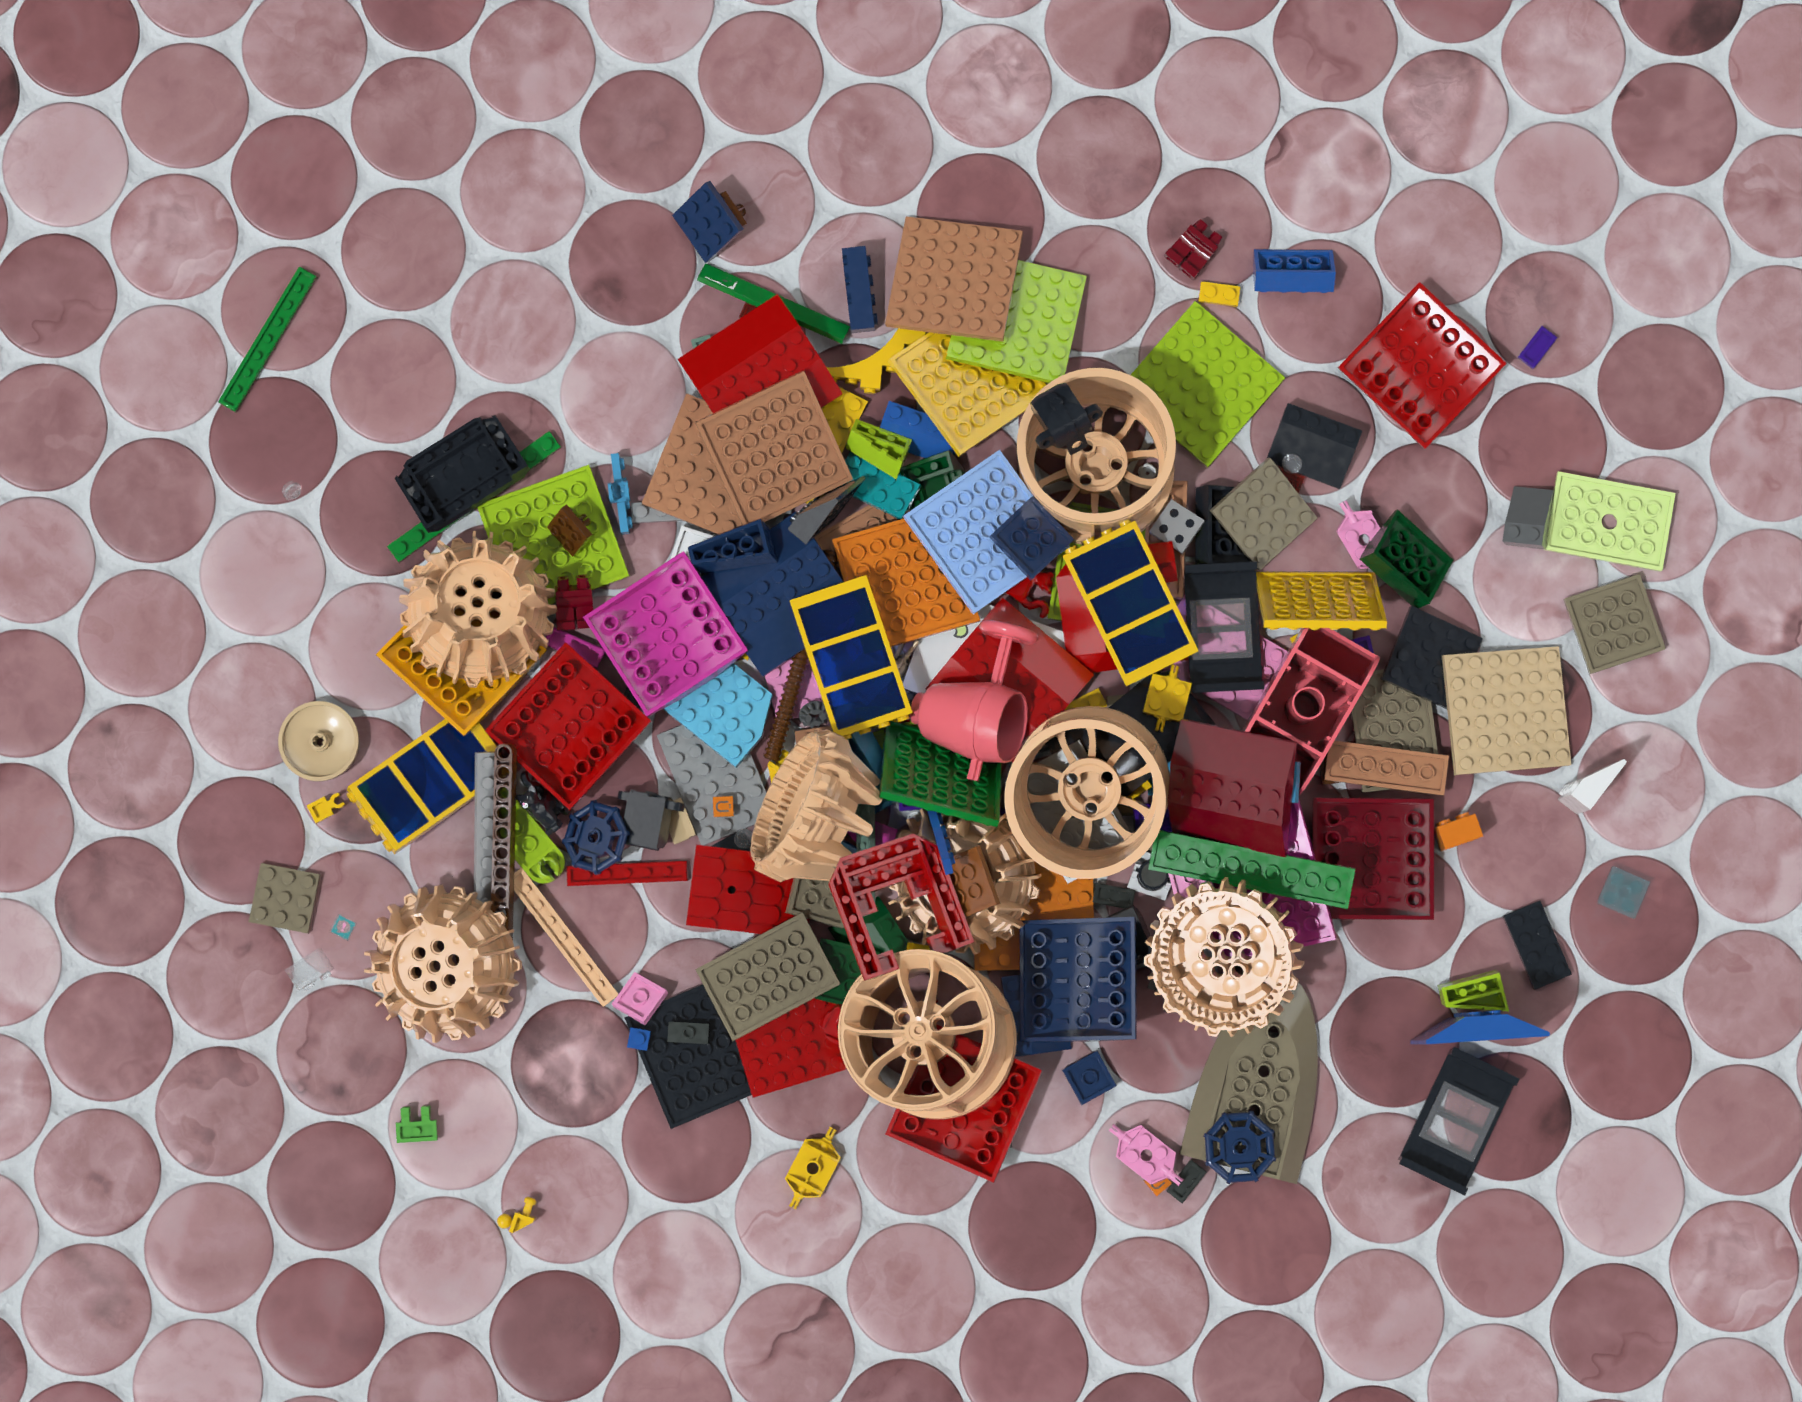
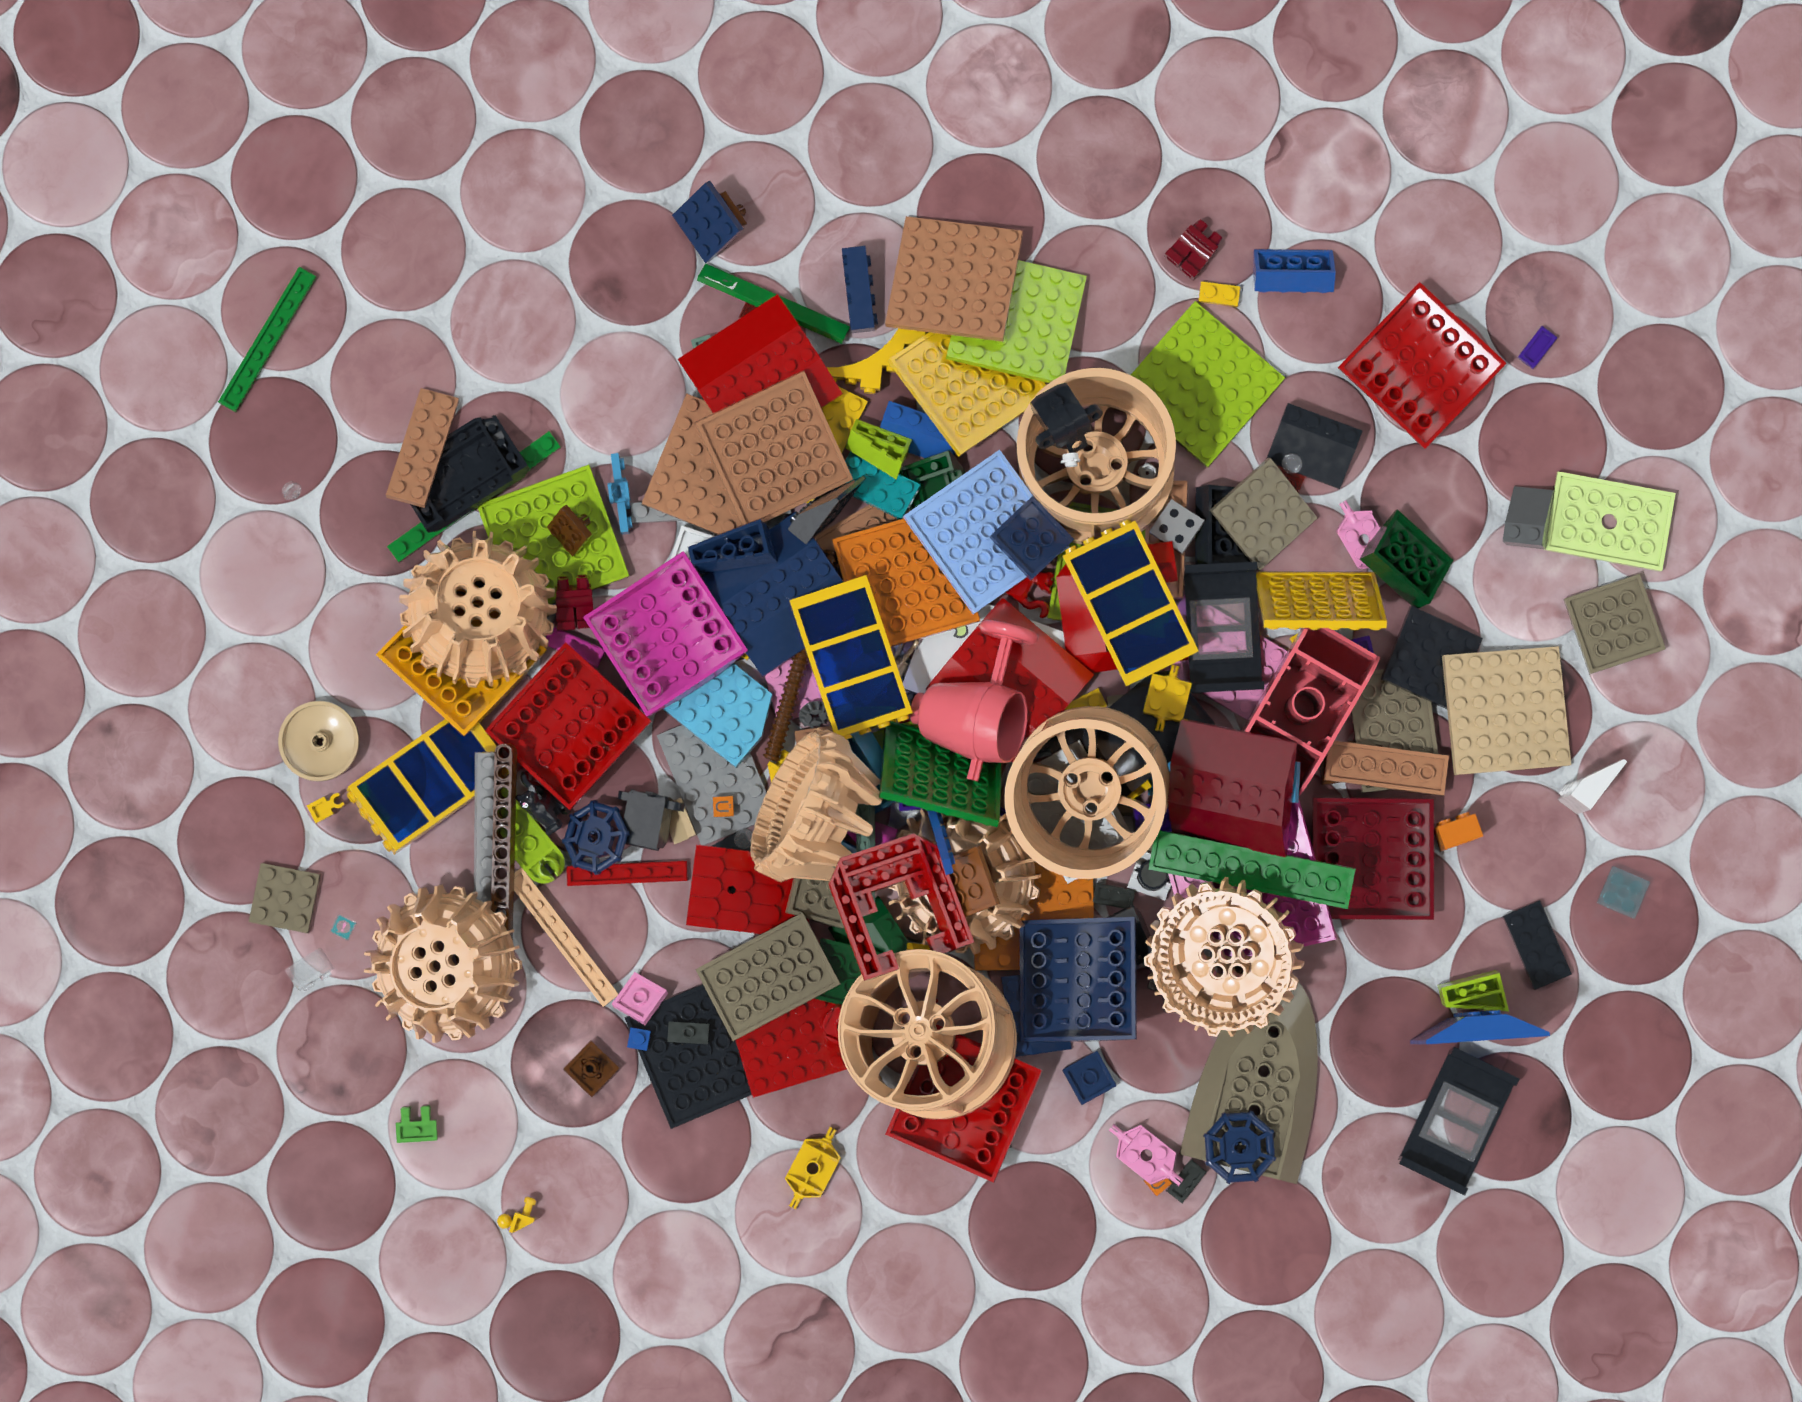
(422, 448): none -> nougat plate
(591, 1053): none -> reddish brown plate
(1070, 459): none -> white plate

